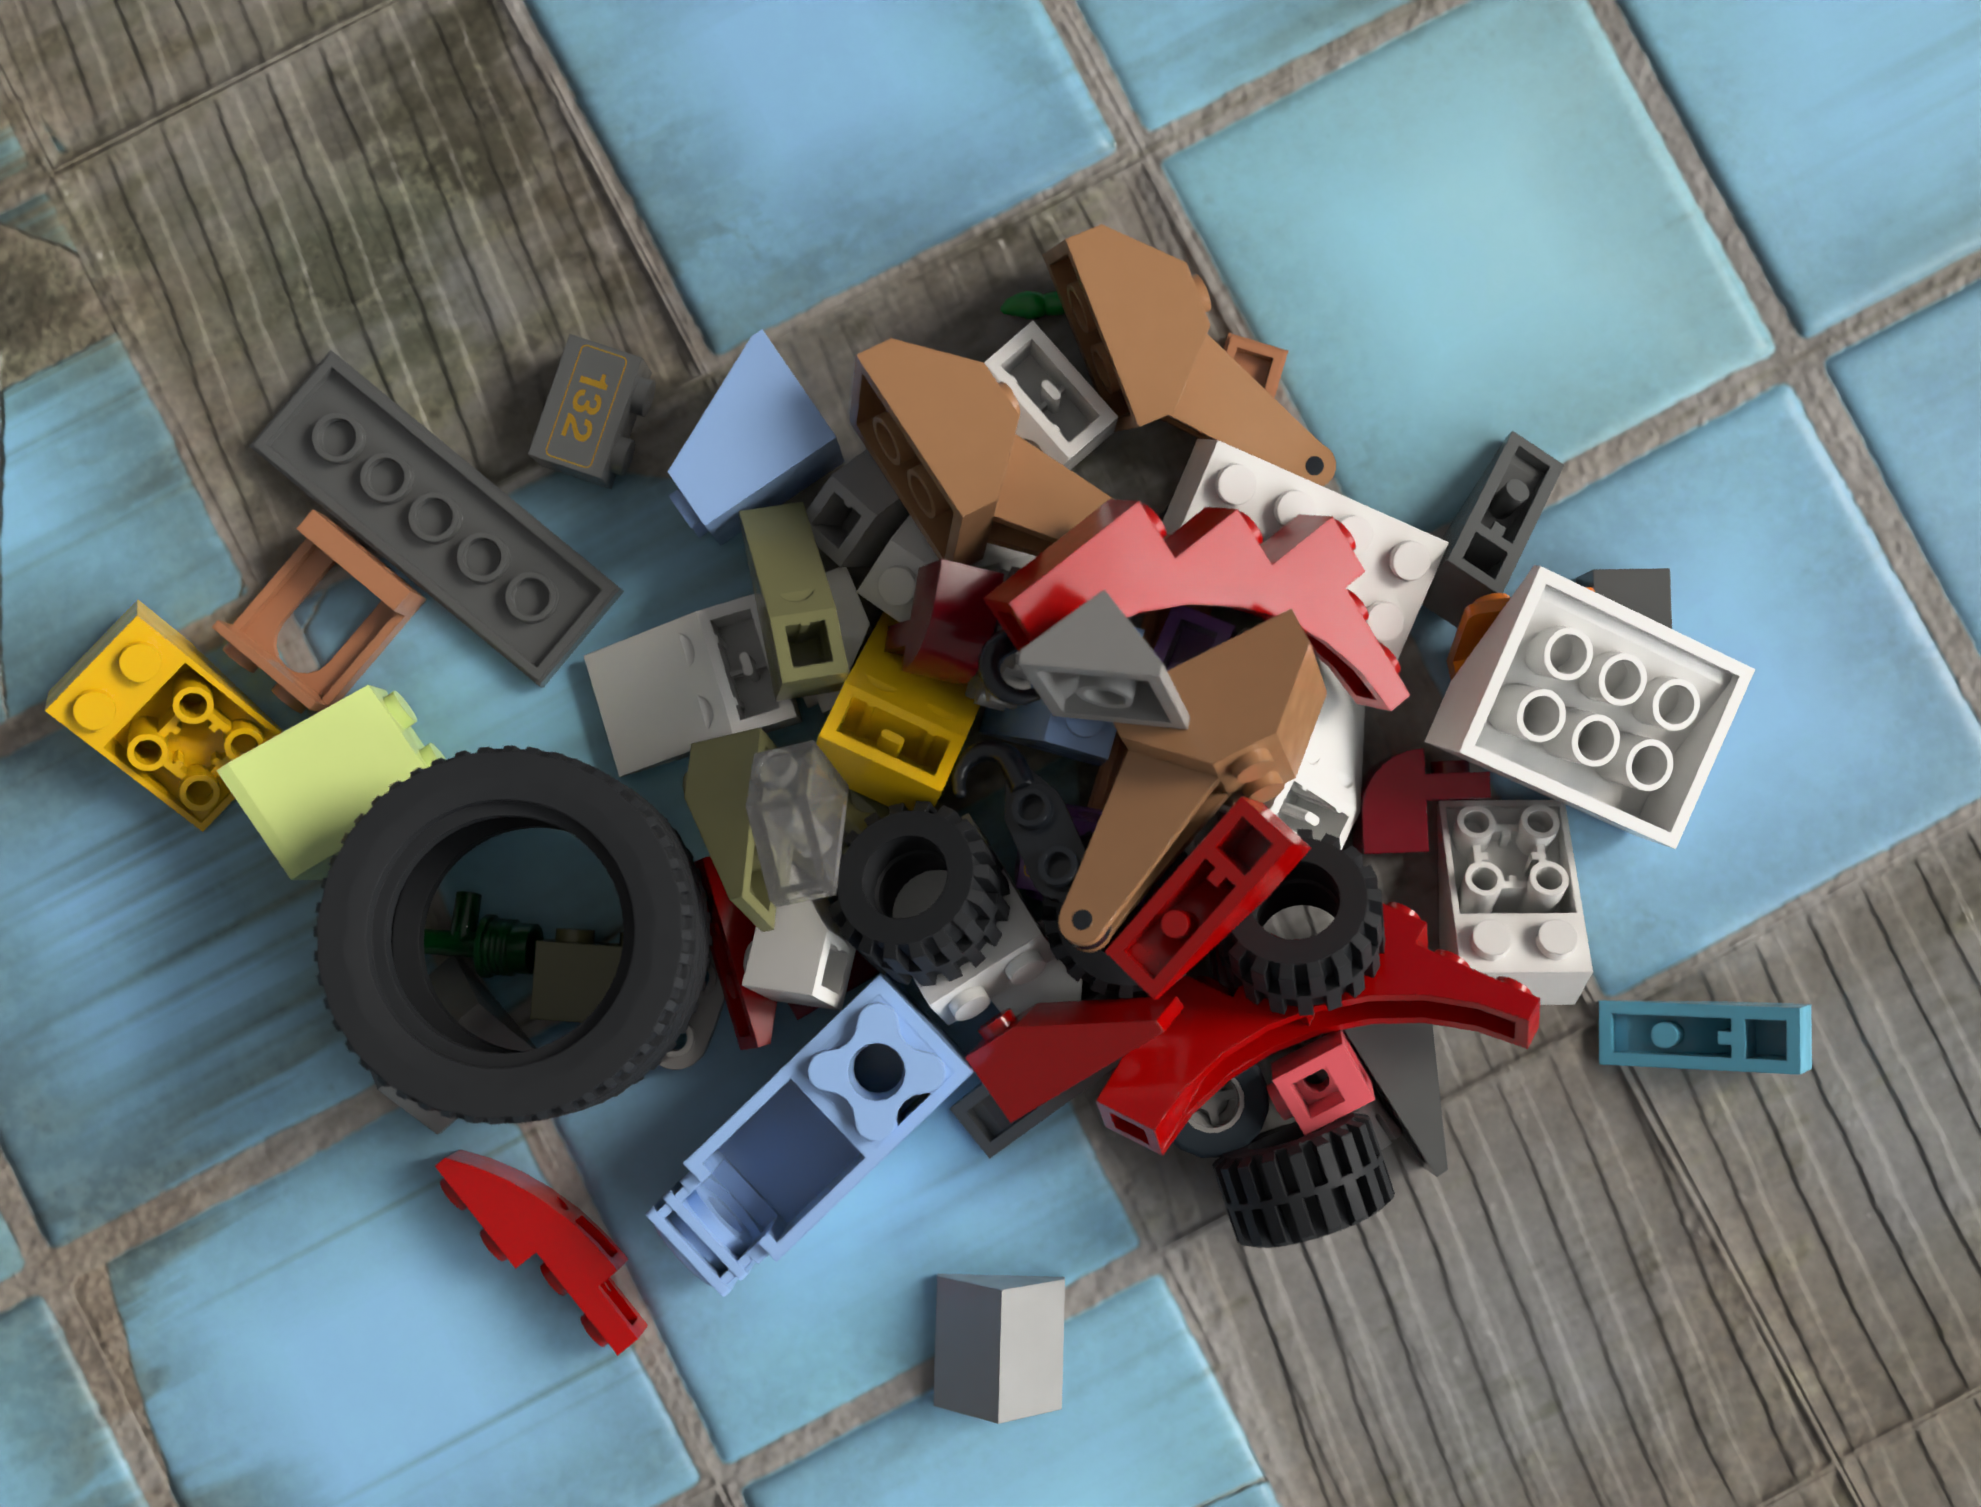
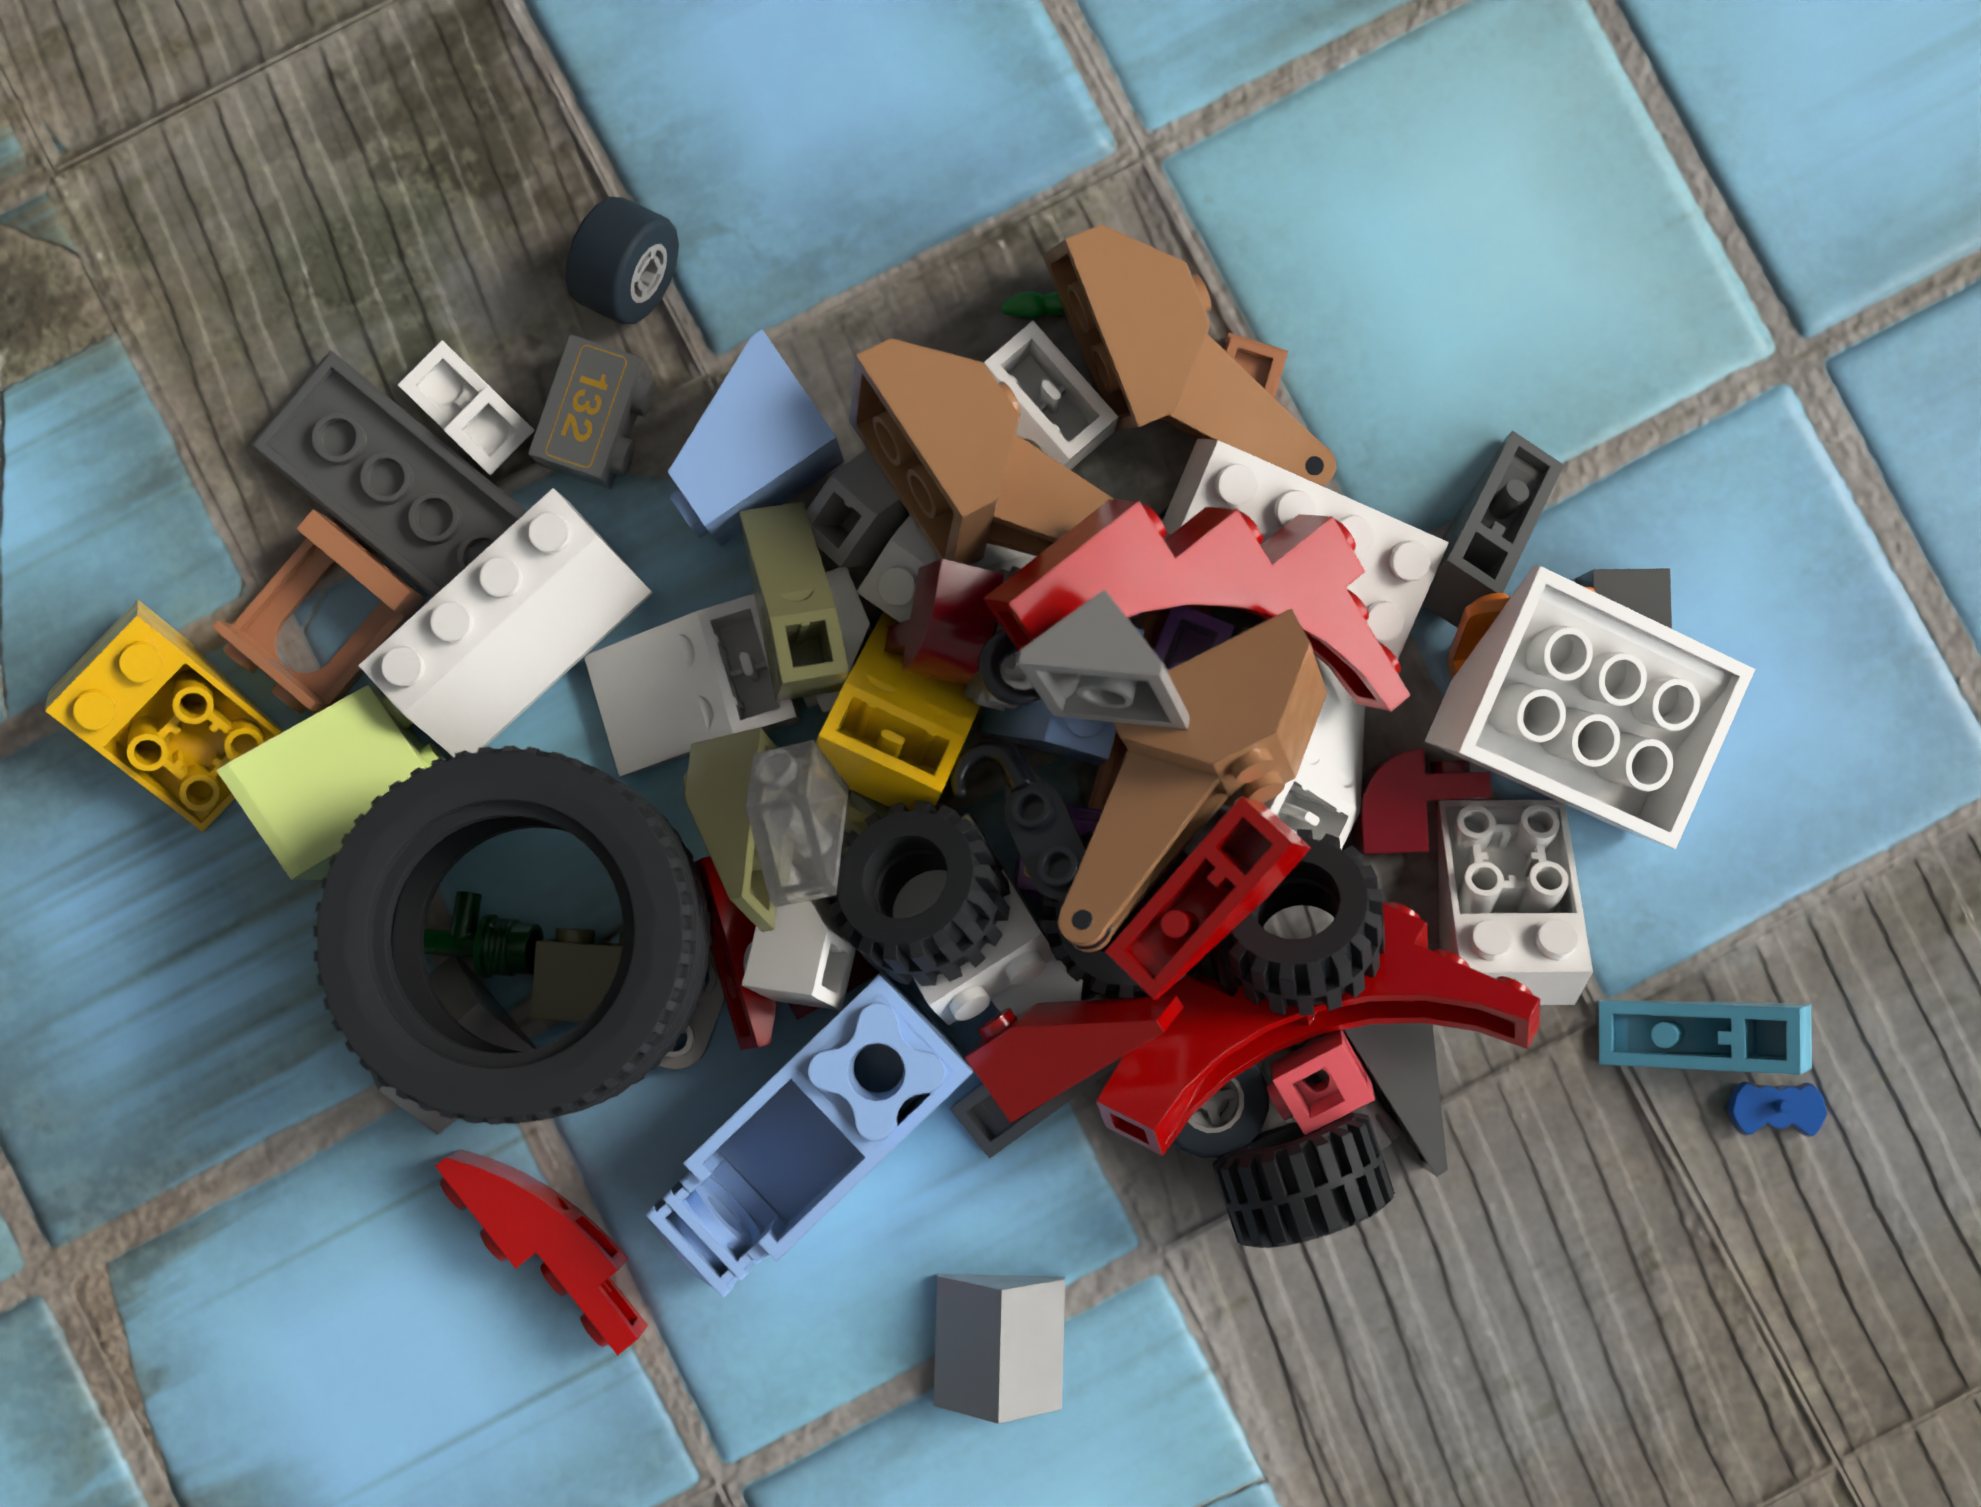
(466, 407): none -> white slope
(506, 627): none -> white slope
(621, 260): none -> black wheel
(1778, 1107): none -> blue piece

